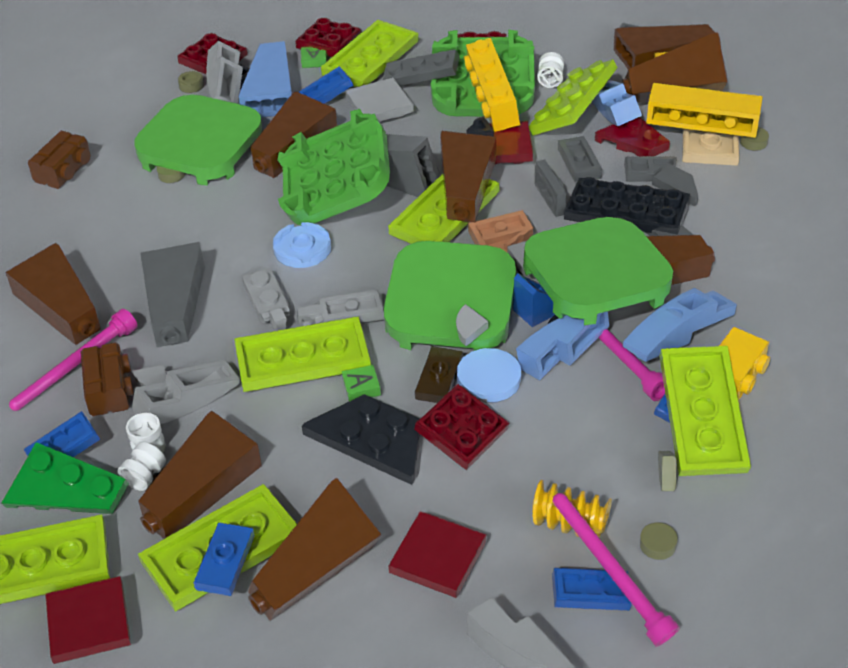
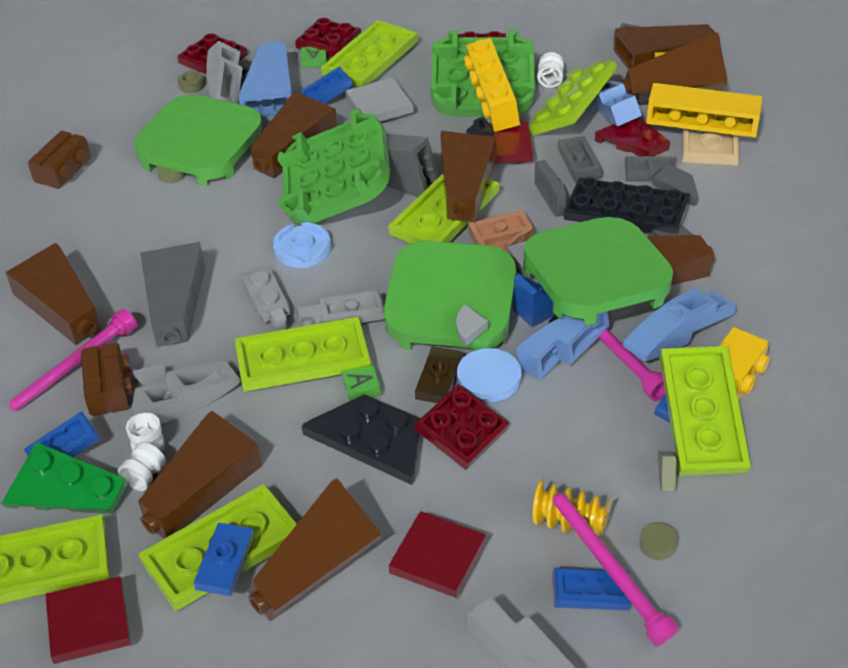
(423, 67): dark grey plate -> none
(757, 143): olive tile -> none

